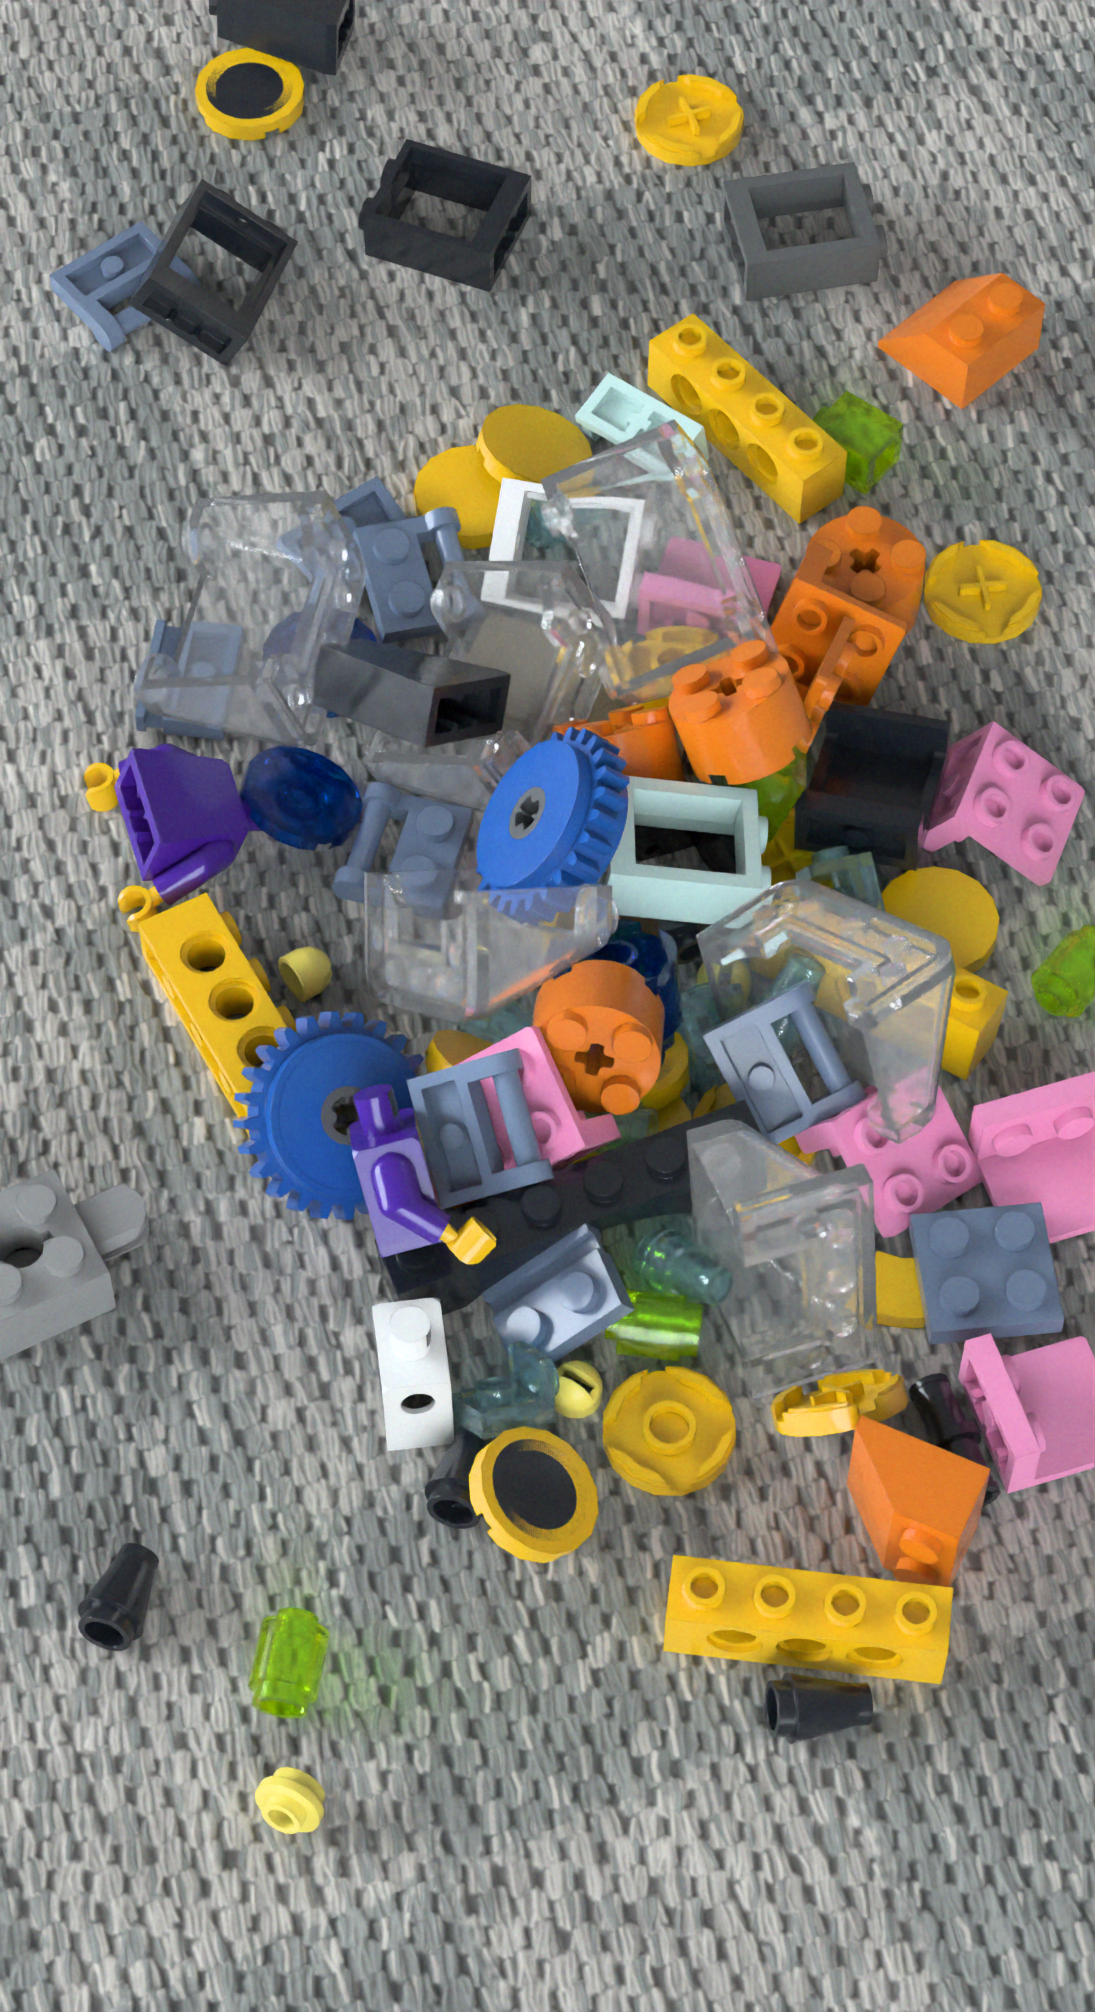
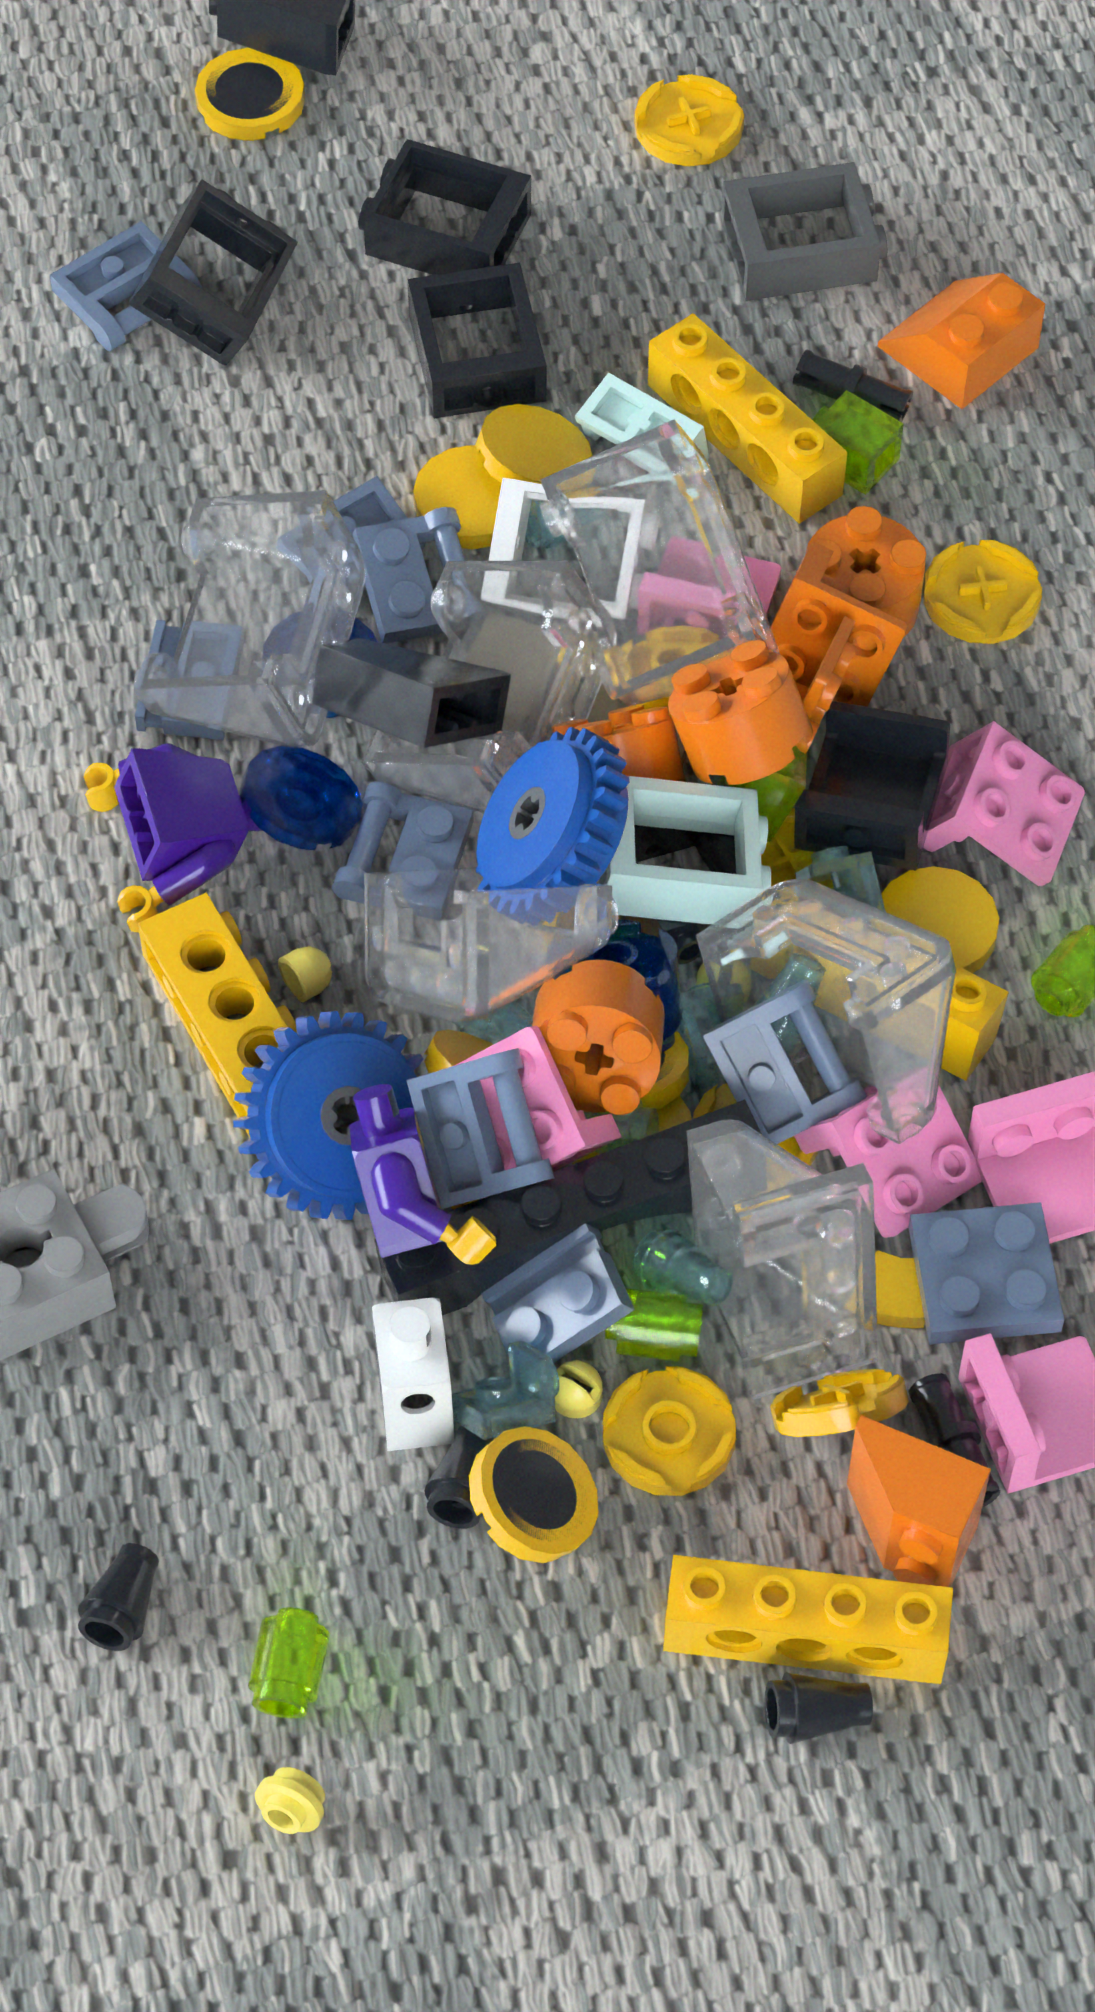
(458, 385): none -> black window
(834, 379): none -> black pin

